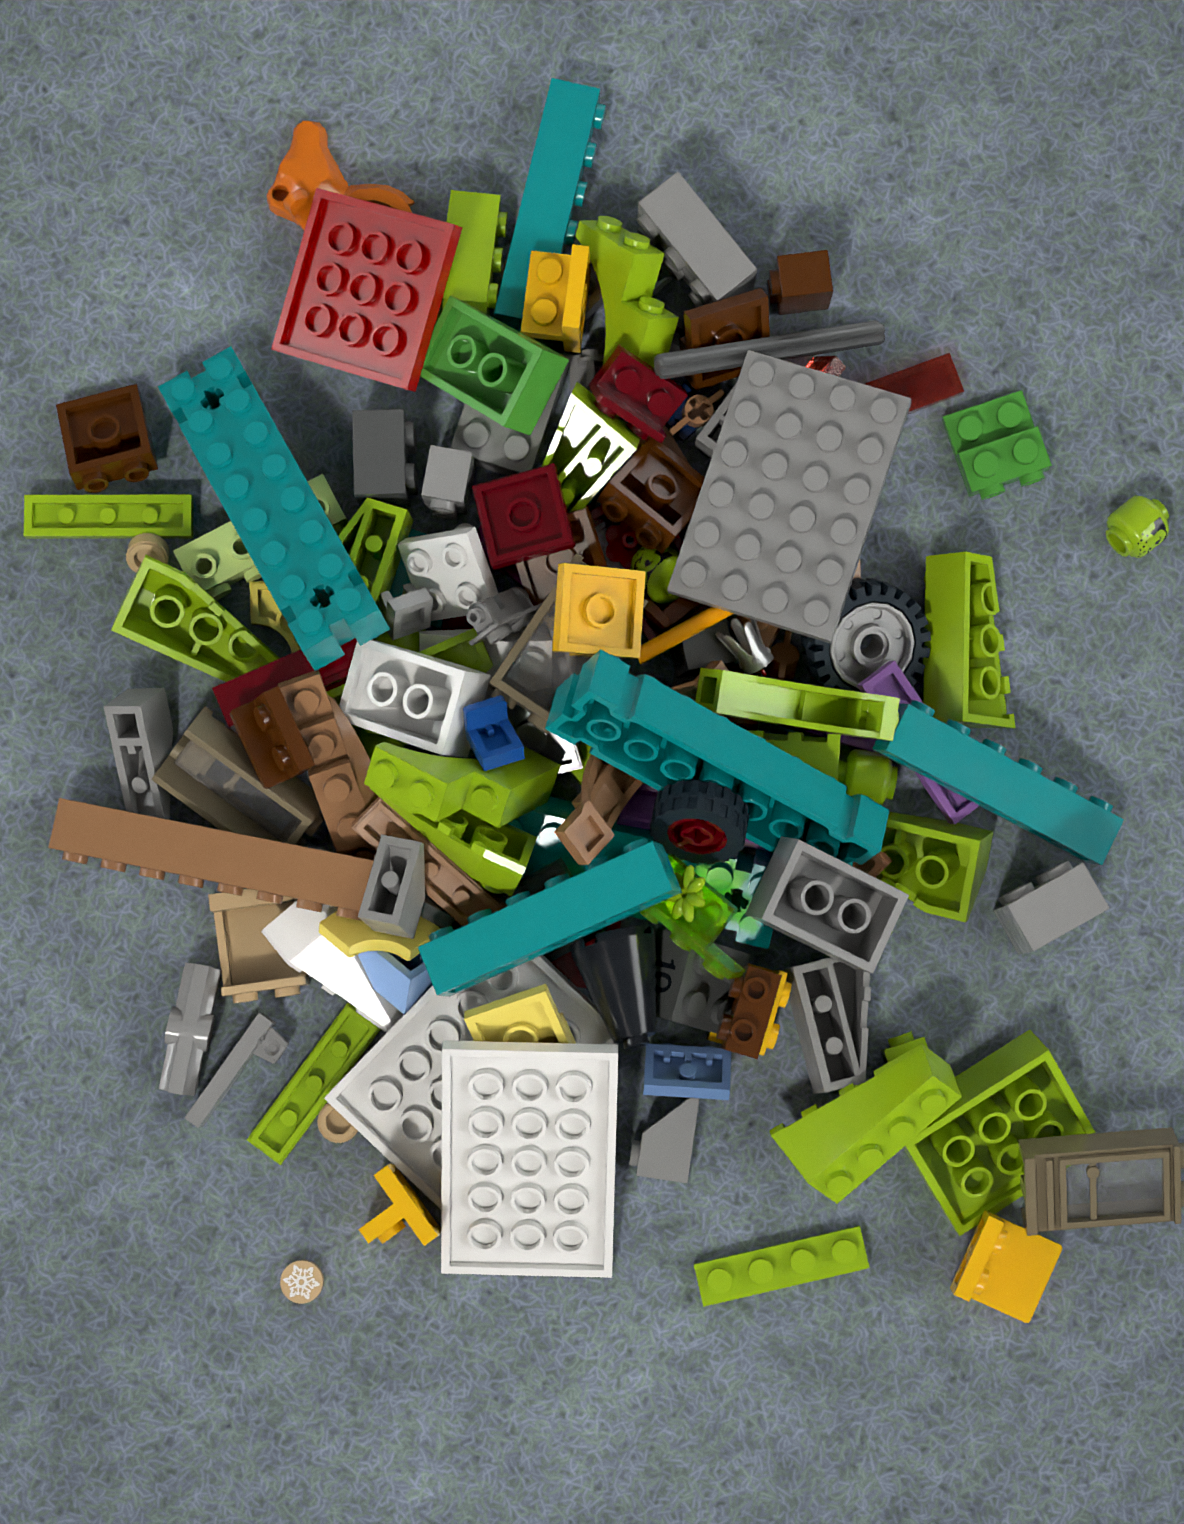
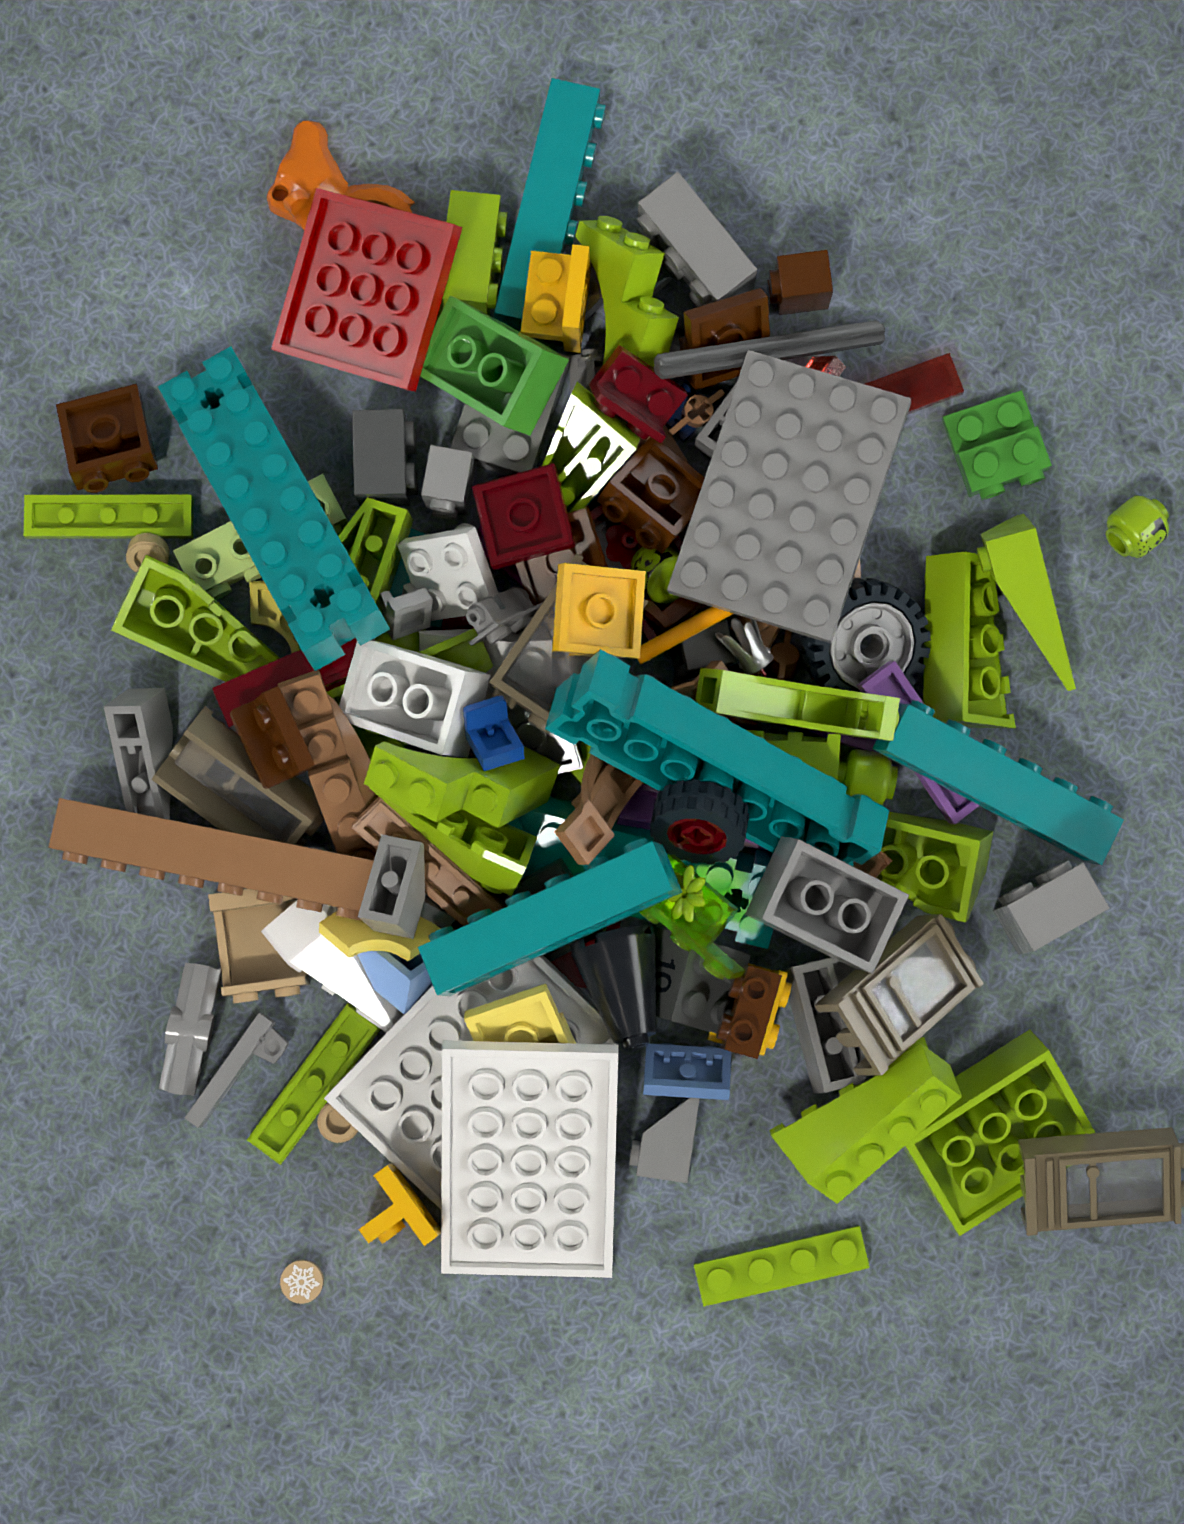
(910, 990): none -> dark tan door
(1006, 1267): yellow bracket -> none
(1018, 567): none -> lime wedge

